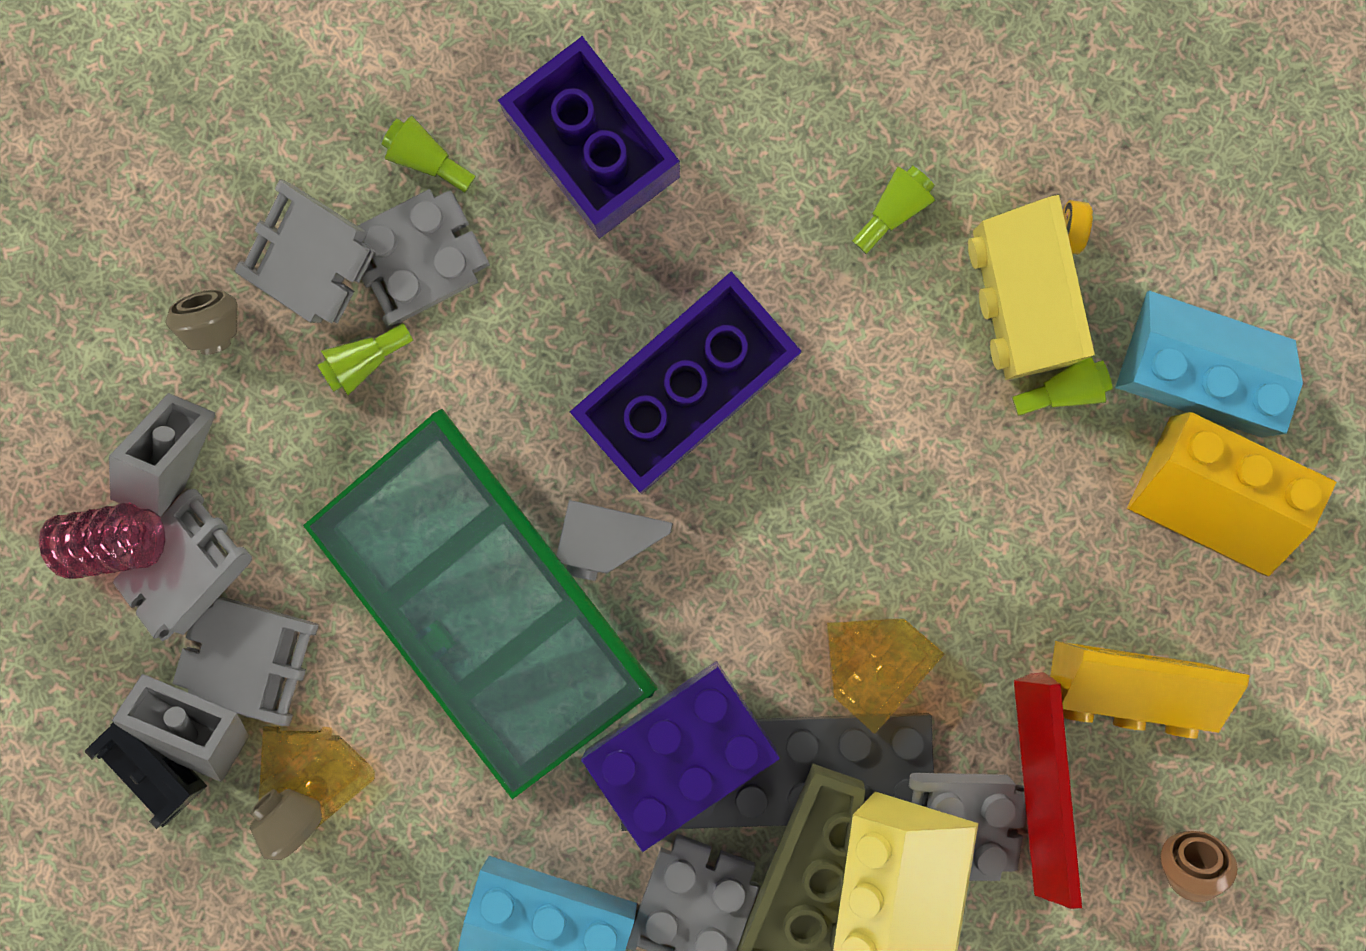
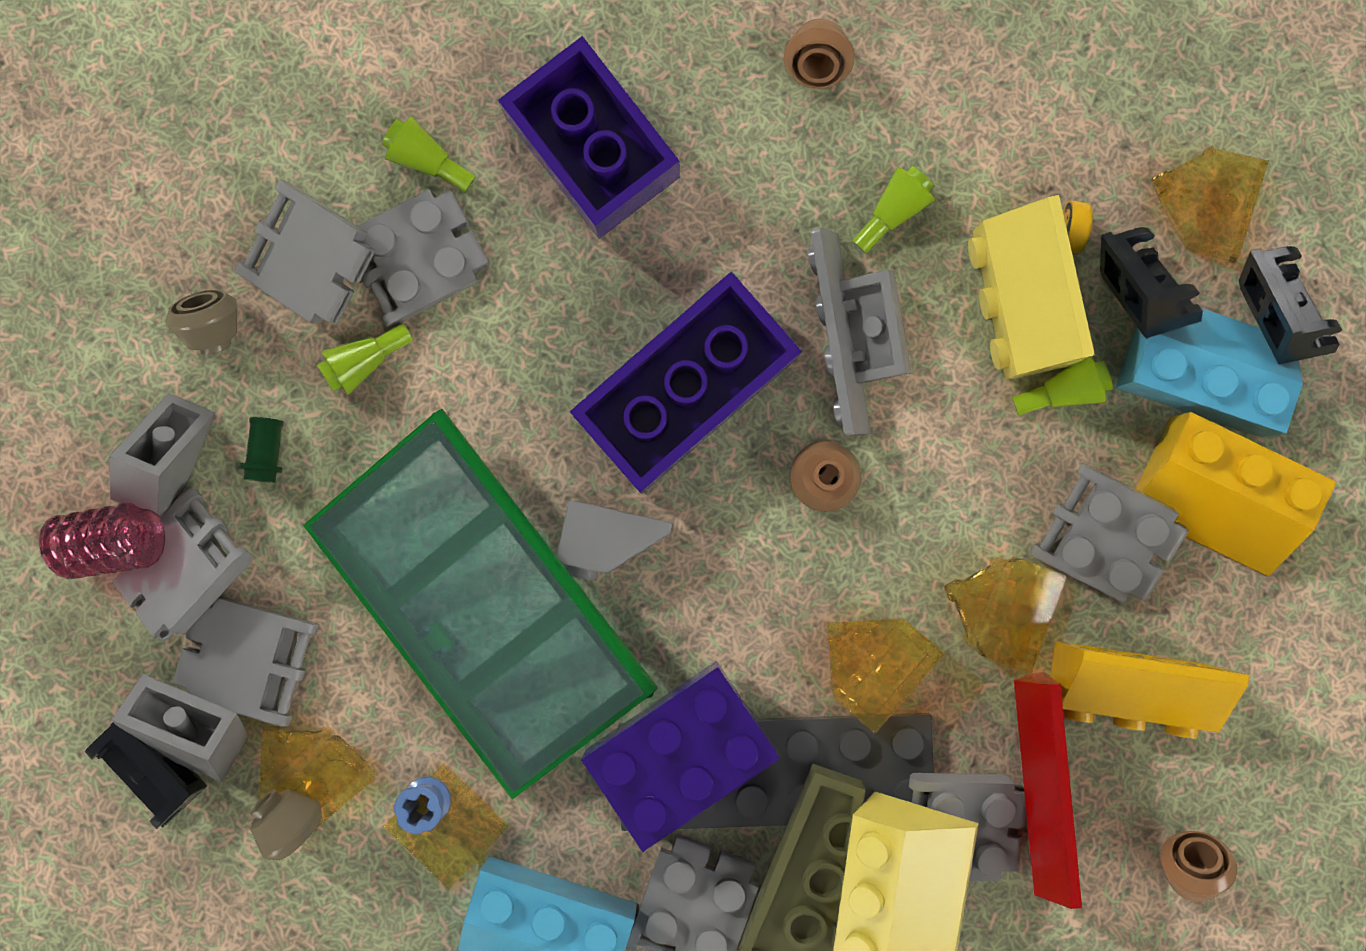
(263, 450): none -> dark green pin
(407, 805): none -> medium blue bush
(458, 837): none -> clear yellow piece
(815, 489): none -> medium nougat cone
(819, 54): none -> medium nougat cone
(861, 327): none -> light grey bracket
(1007, 609): none -> clear yellow slope
(1112, 537): none -> light grey plate
(1145, 285): none -> black hinge
(1212, 200): none -> clear yellow slope
(1284, 307): none -> black hinge

